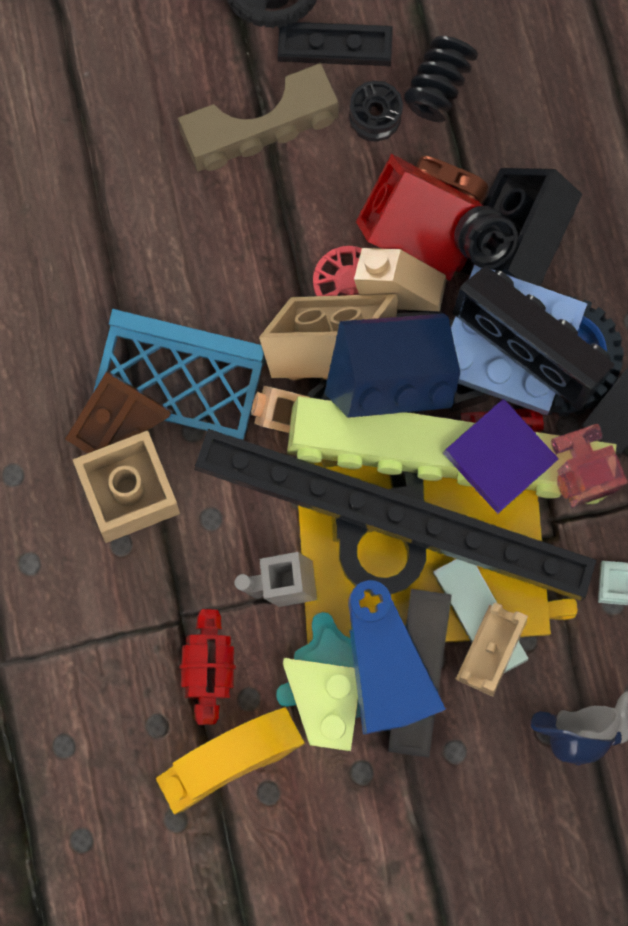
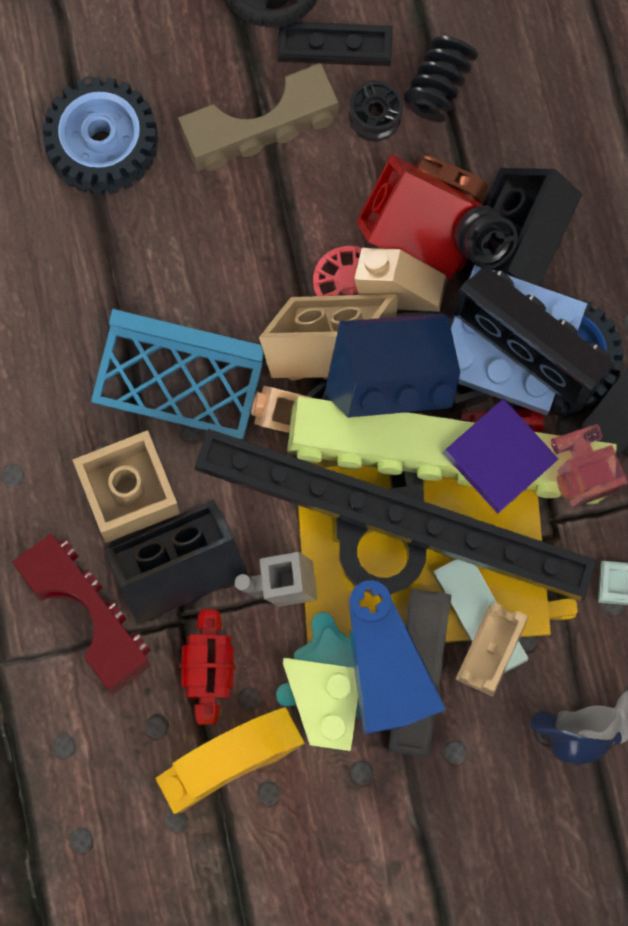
(53, 574): none -> dark red arch
(97, 109): none -> wheel
(115, 414): reddish brown wing -> none
(176, 562): none -> black slope

